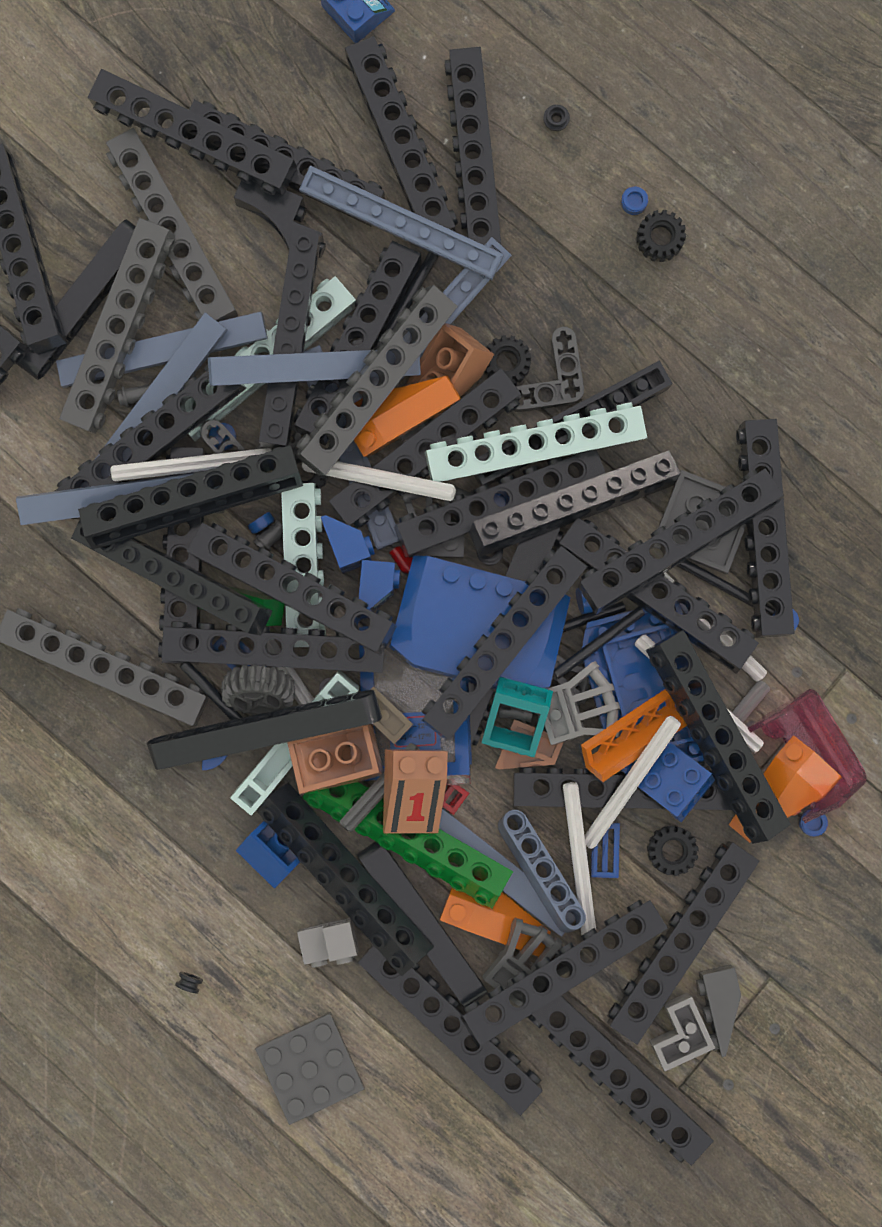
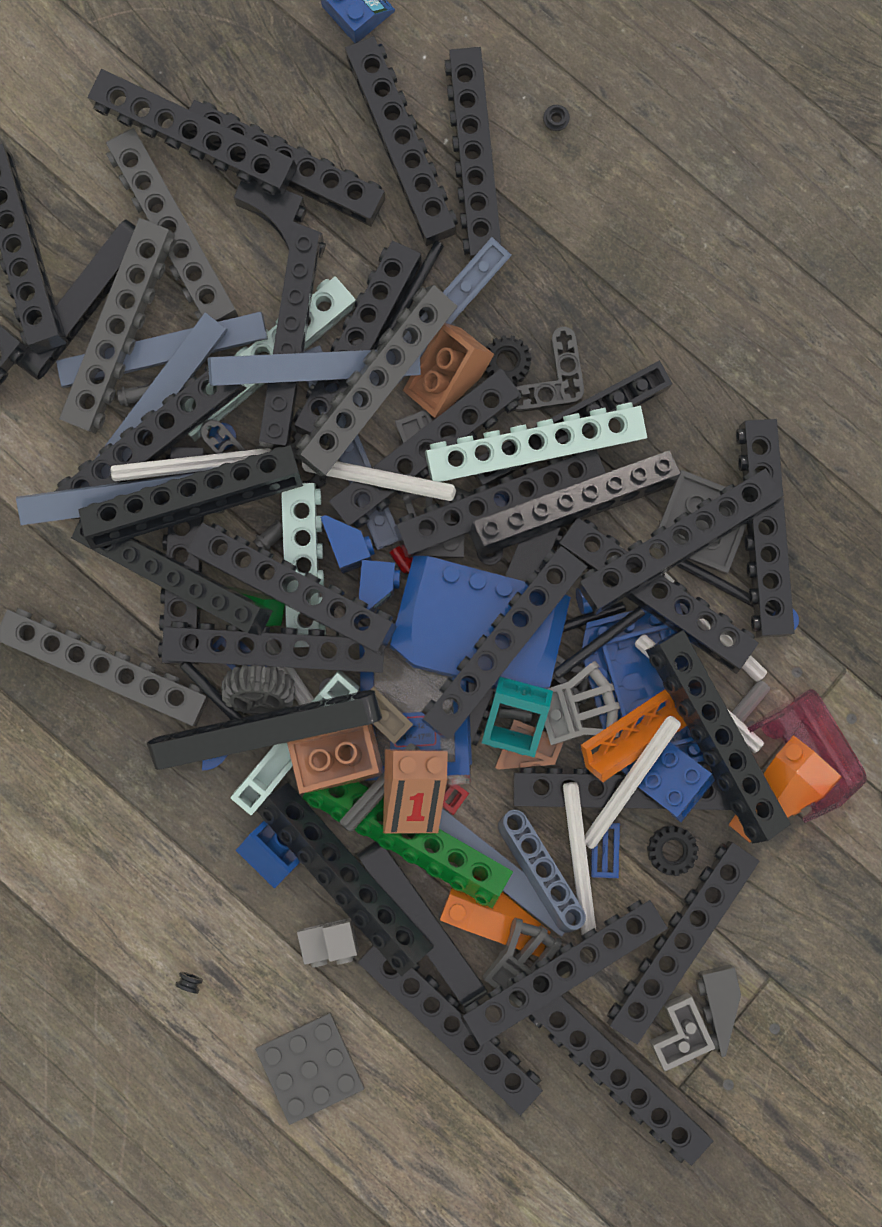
(261, 523): blue tile -> none
(401, 222): sand blue tile -> none
(404, 411): orange wedge -> none
(634, 200): blue tile -> none
(661, 220): black tyre -> none
(814, 827): blue tile -> none

